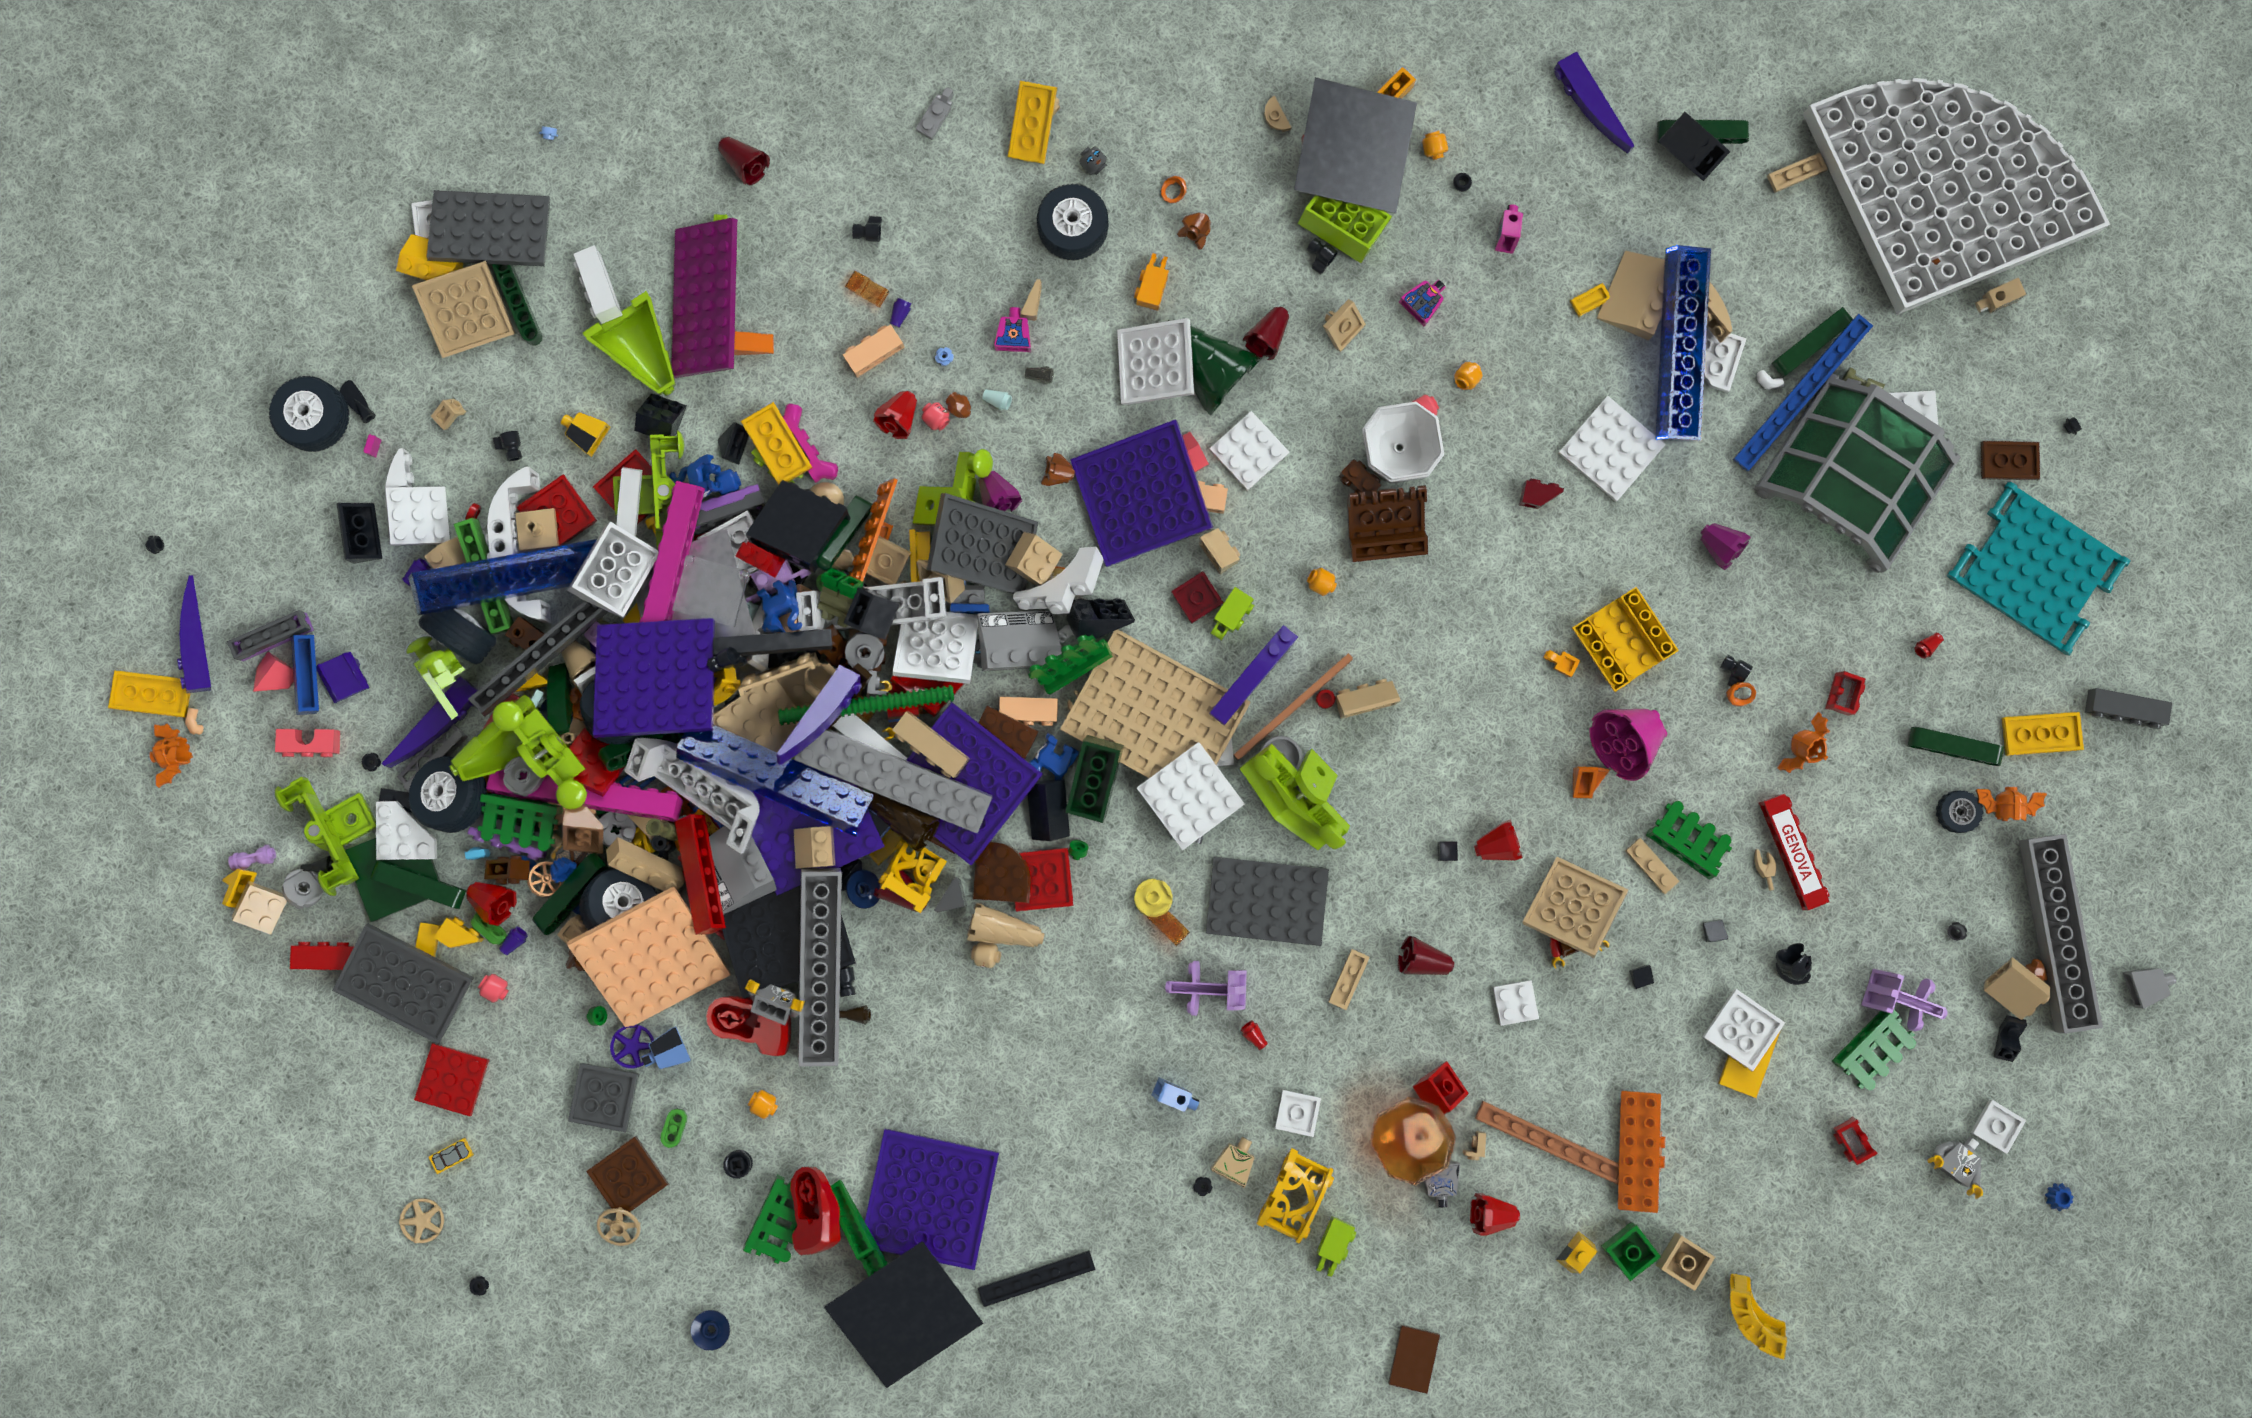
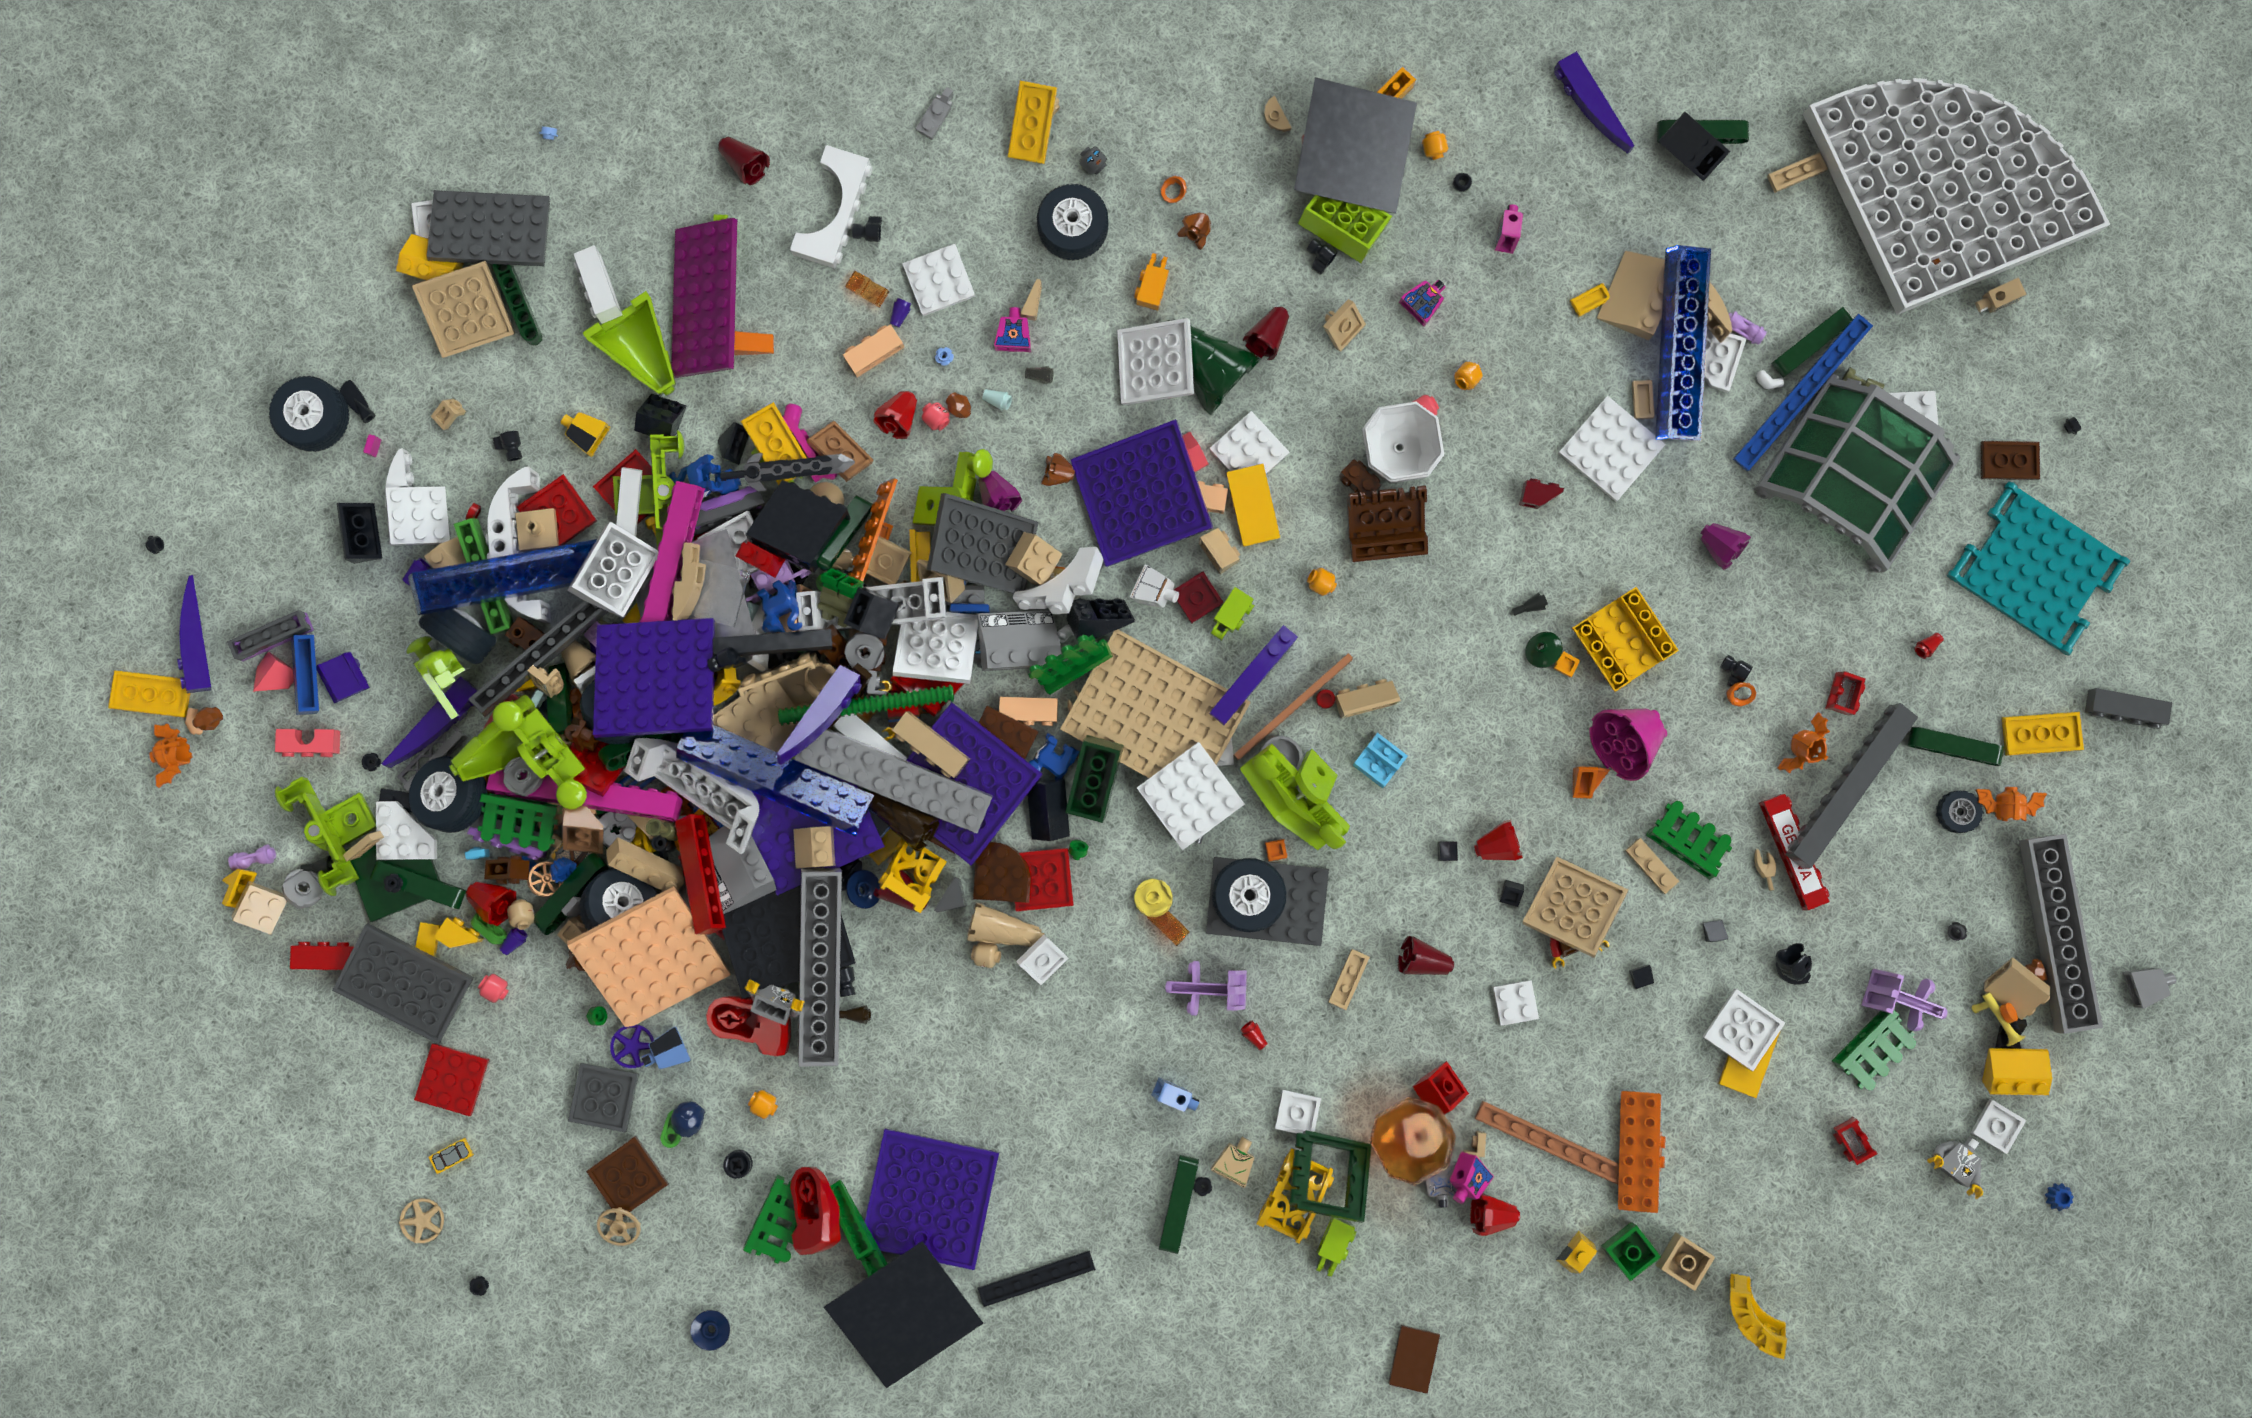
(207, 718): none -> dark orange rock
(363, 845): none -> tan tile
(393, 878): none -> black plate
(520, 914): none -> tan head
(550, 683): none -> tan bracket
(572, 907): none -> light grey tile
(581, 736): none -> reddish brown hips
(687, 1119): none -> dark blue hair
(688, 591): none -> tan slope
(786, 469): none -> sword
(826, 245): none -> white arch
(835, 440): none -> medium nougat tile
(938, 280): none -> white plate
(1042, 959): none -> white plate
(1153, 589): none -> white torso
(1178, 1204): none -> dark green beam
(1253, 504): none -> yellow tile
(1268, 896): none -> black wheel
(1276, 850): none -> orange tile
(1356, 1179): none -> dark green hinge
(1380, 760): none -> medium azure slope
(1469, 1177): none -> dark pink torso
(1512, 893): none -> black slope
(1535, 603): none -> pearl dark grey cone
(1549, 654): none -> dark green dish
(1643, 399): none -> tan tile
(1750, 332): none -> lavender piece
(1851, 785): none -> dark grey brick
(1991, 1003): none -> light yellow piece
(2008, 1012): none -> orange tile
(2017, 1072): none -> yellow slope

